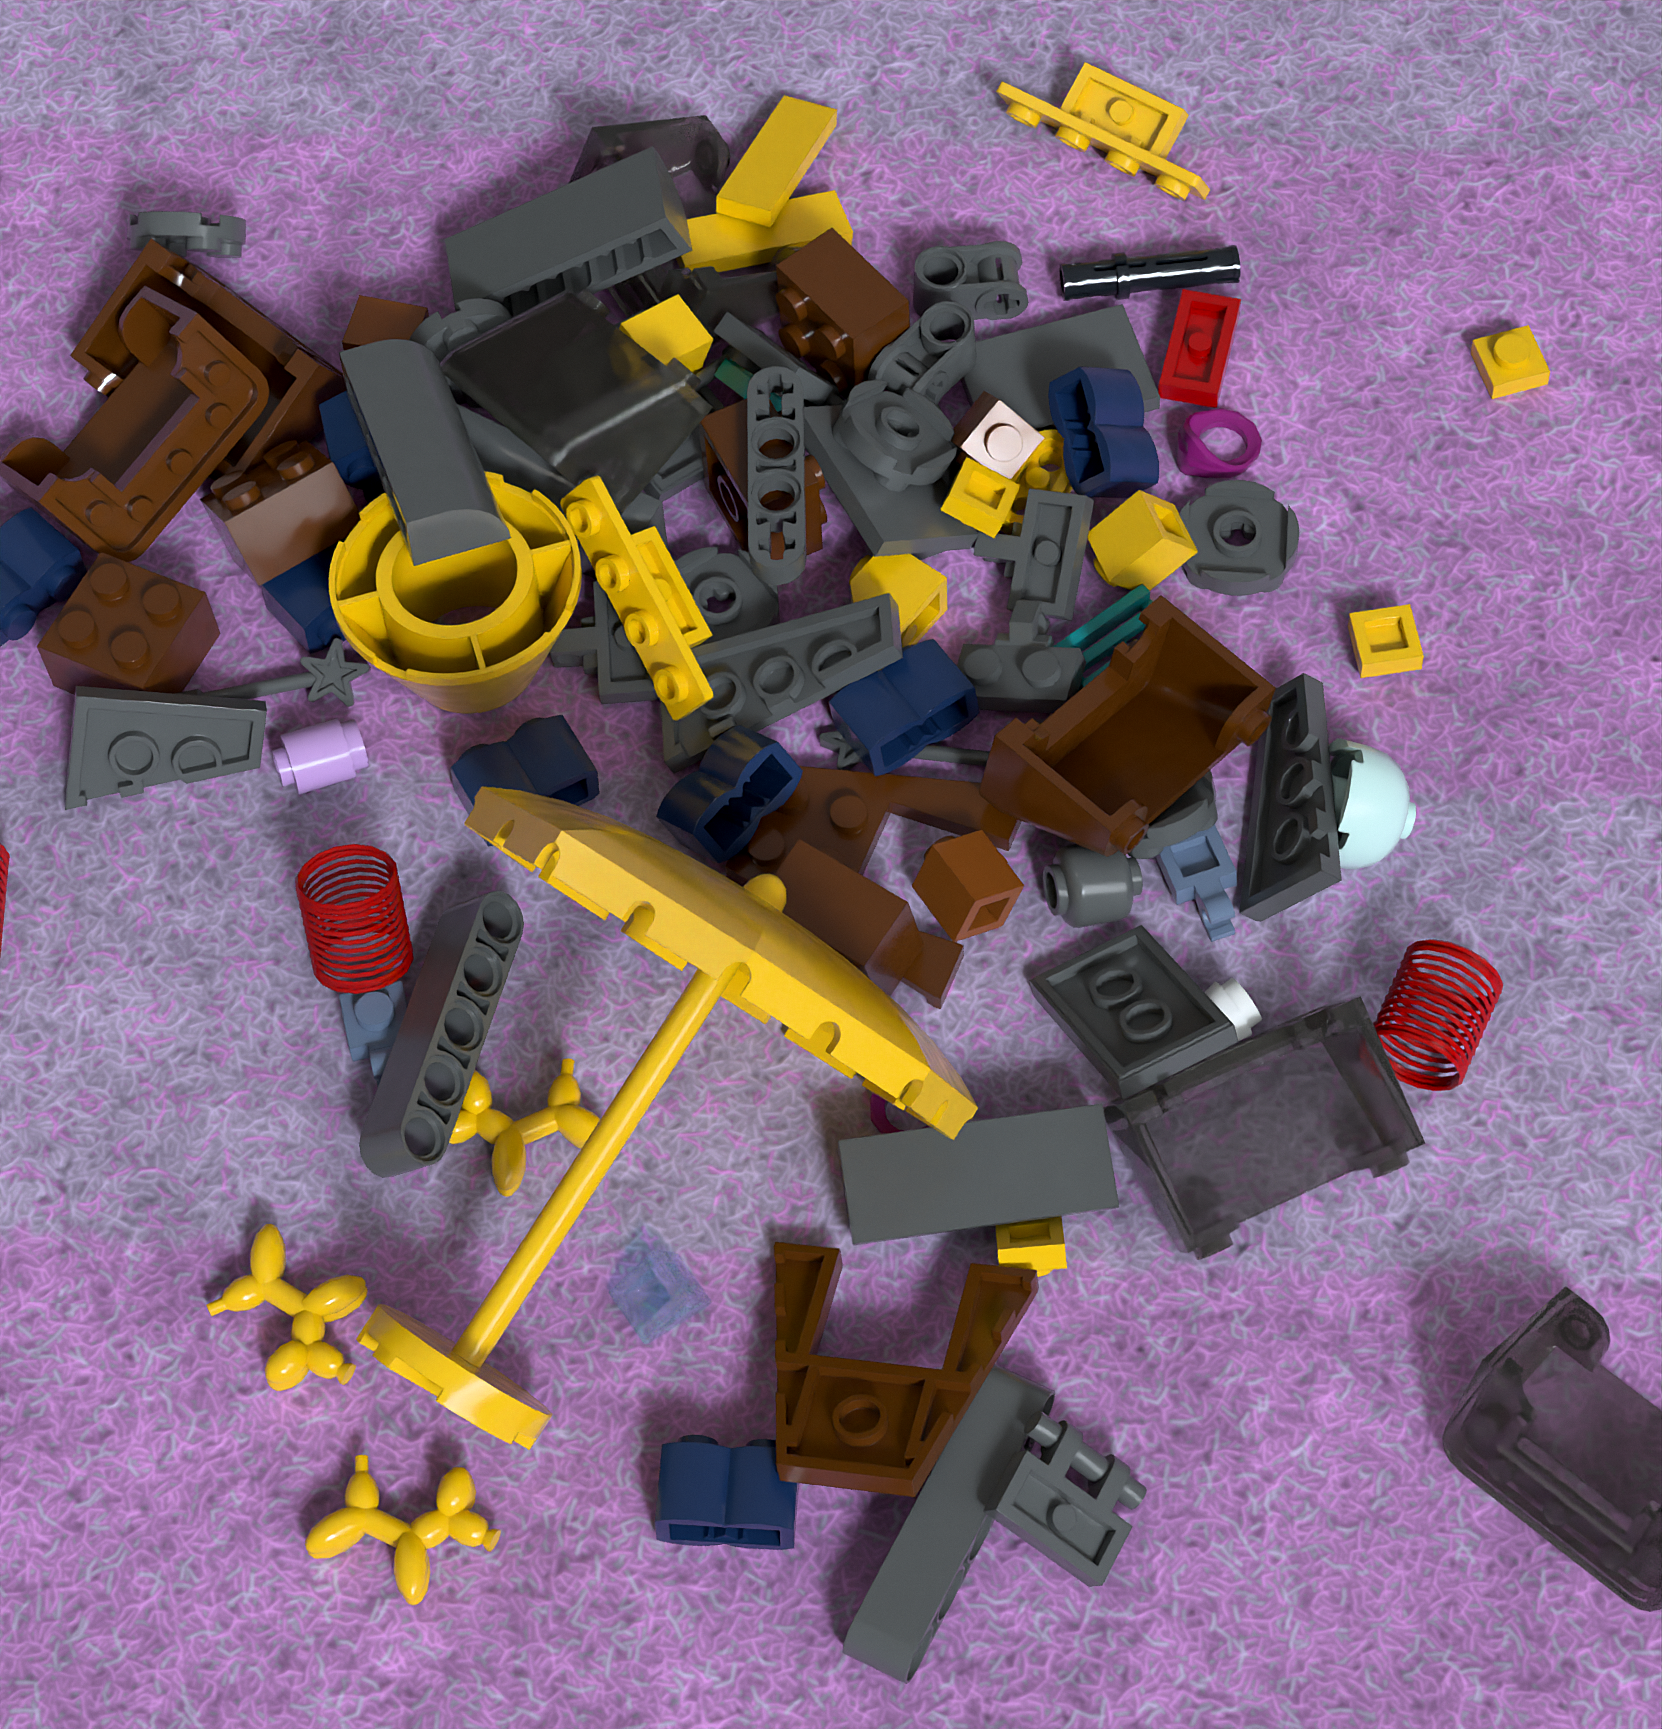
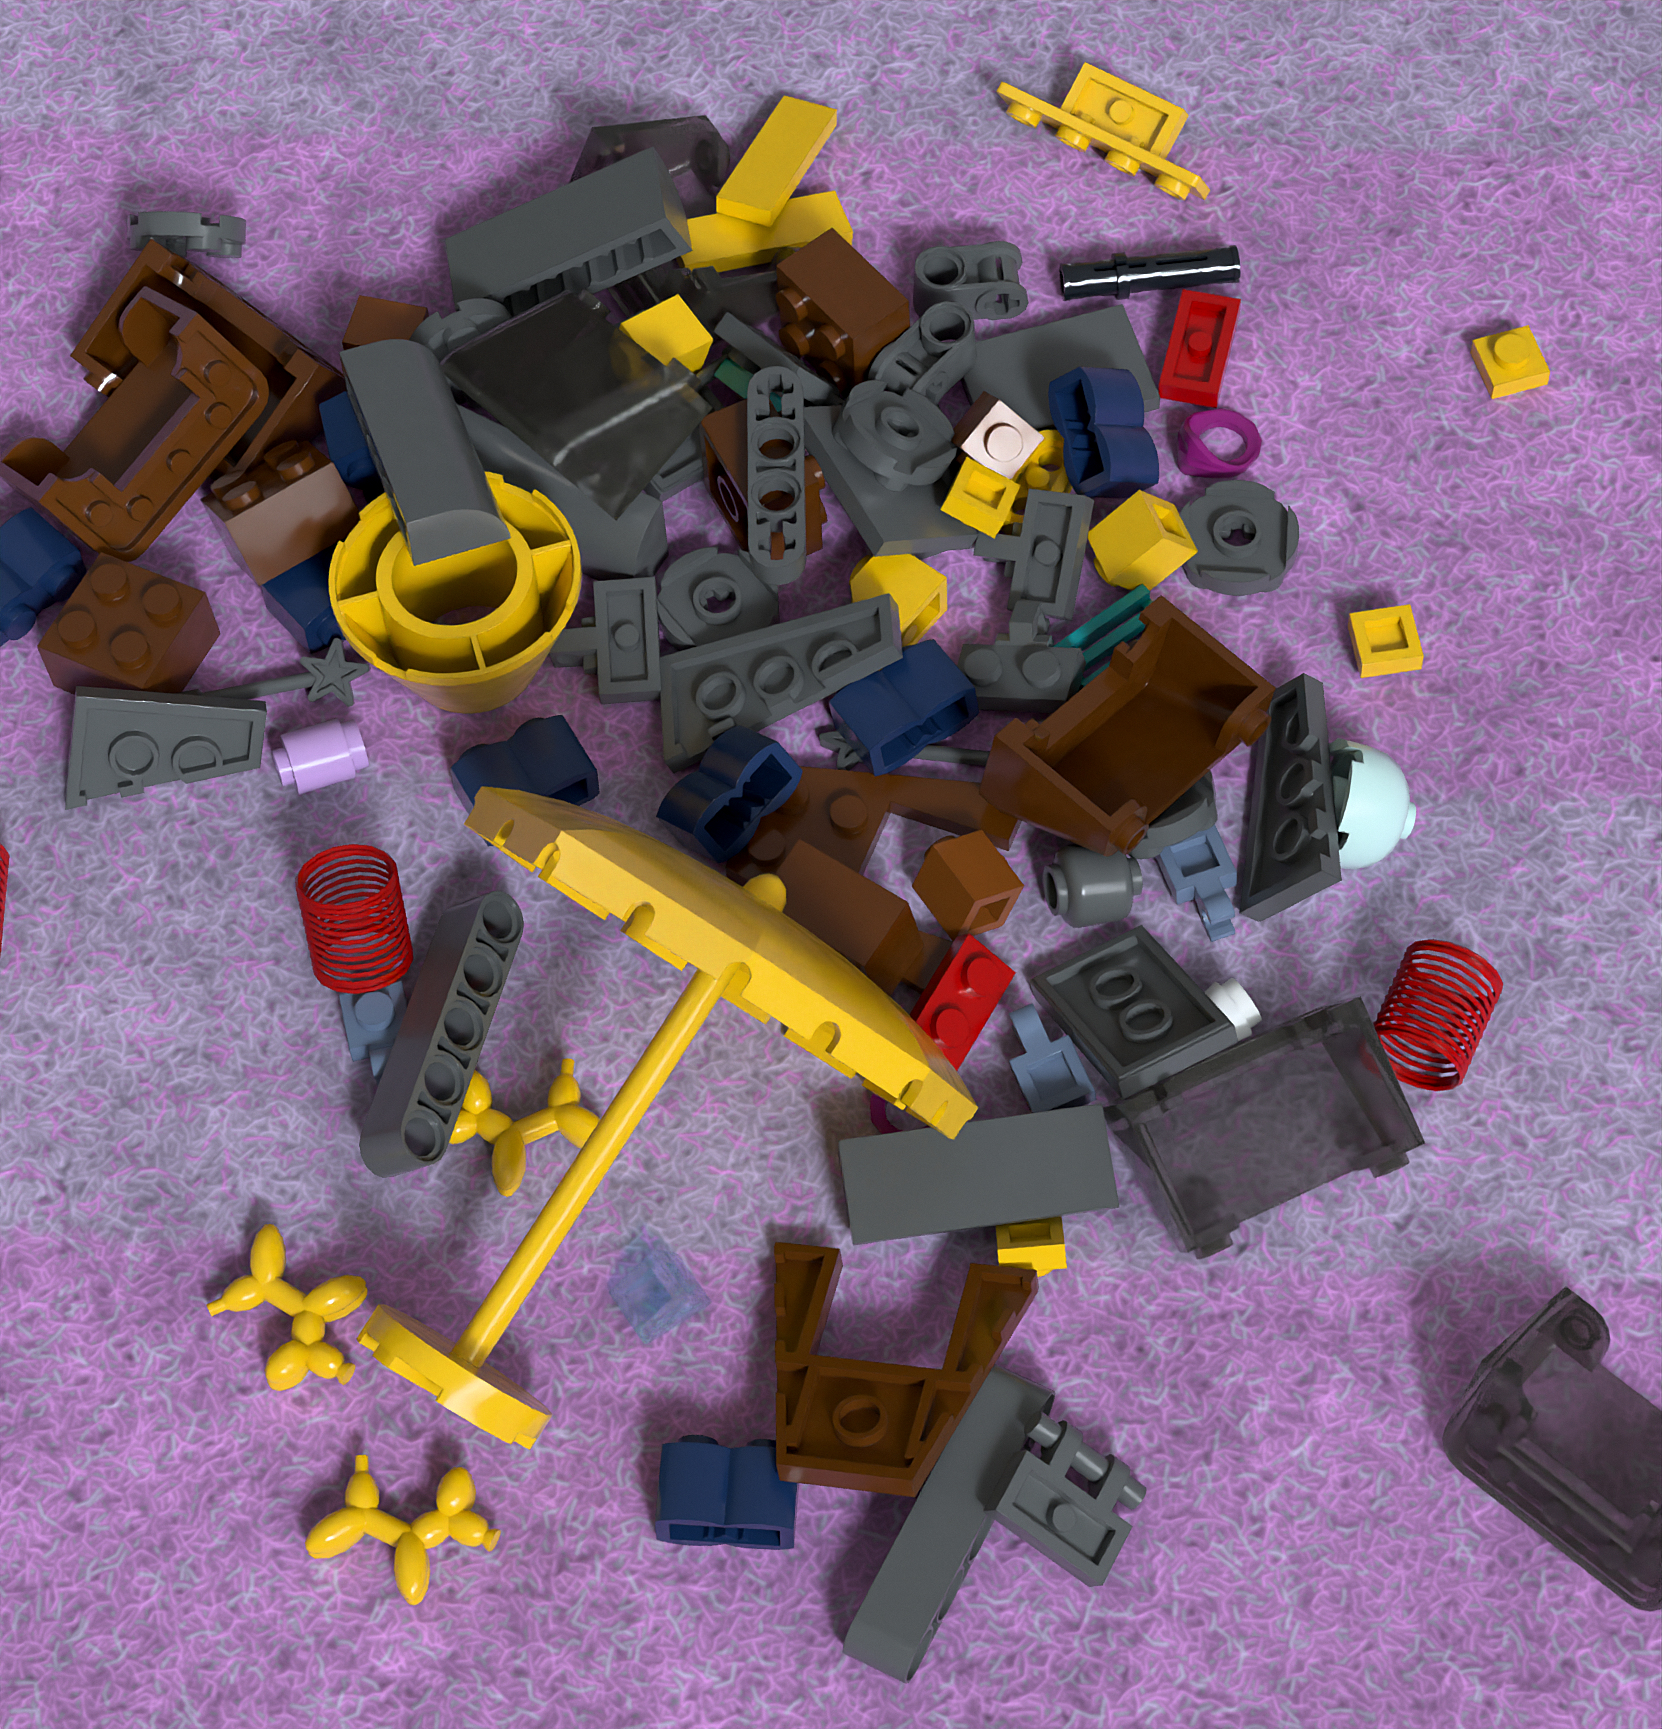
(645, 593): yellow bracket -> none
(961, 997): none -> red plate
(1048, 1071): none -> sand blue plate

